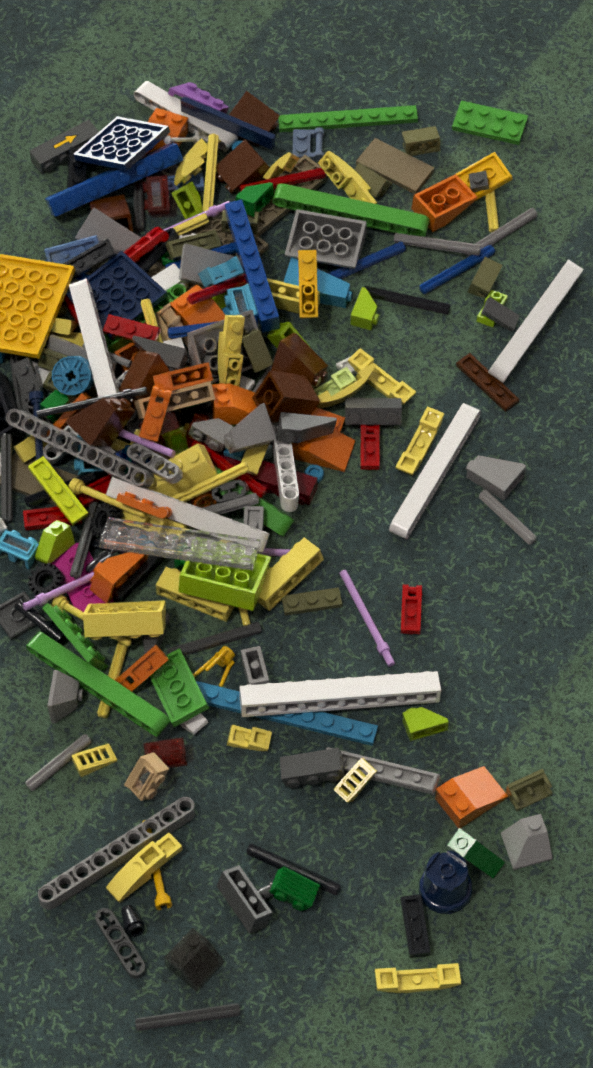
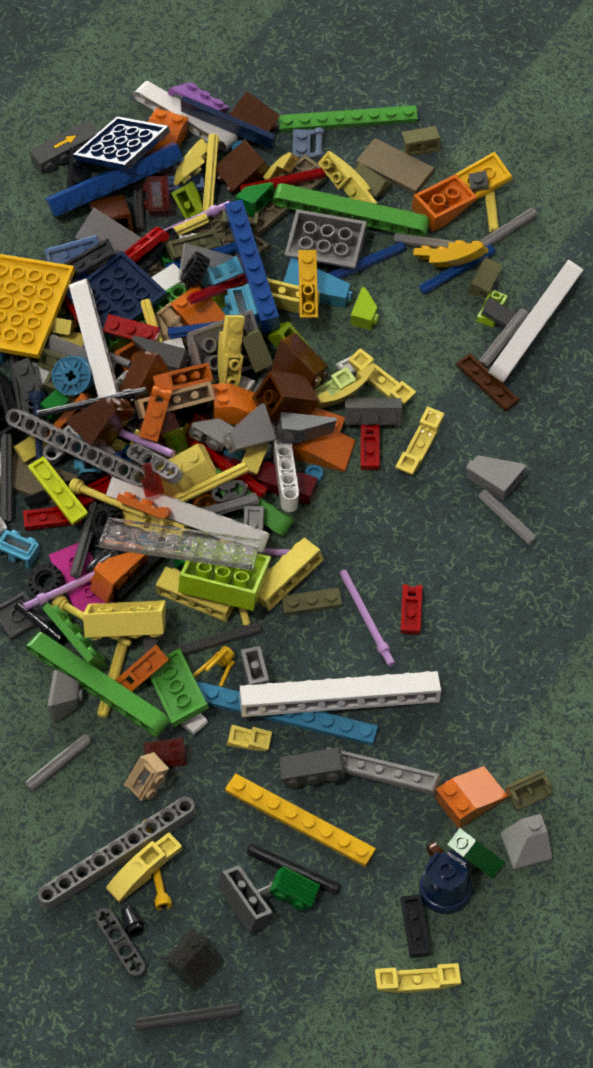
(54, 542): lime slope -> none
(96, 765): light yellow slope -> none
(151, 483): none -> clear red plate
(167, 139): white axle -> none
(195, 269): none -> black tyre
(300, 820): none -> yellow plate
(343, 792): light yellow slope -> none
(408, 300): black axle -> none
(423, 723): lime slope -> none
(433, 848): none -> reddish brown tile
(434, 471): white beam -> none
(454, 255): none -> yellow slope
(490, 122): bright green plate -> none
(504, 337): none -> light grey axle

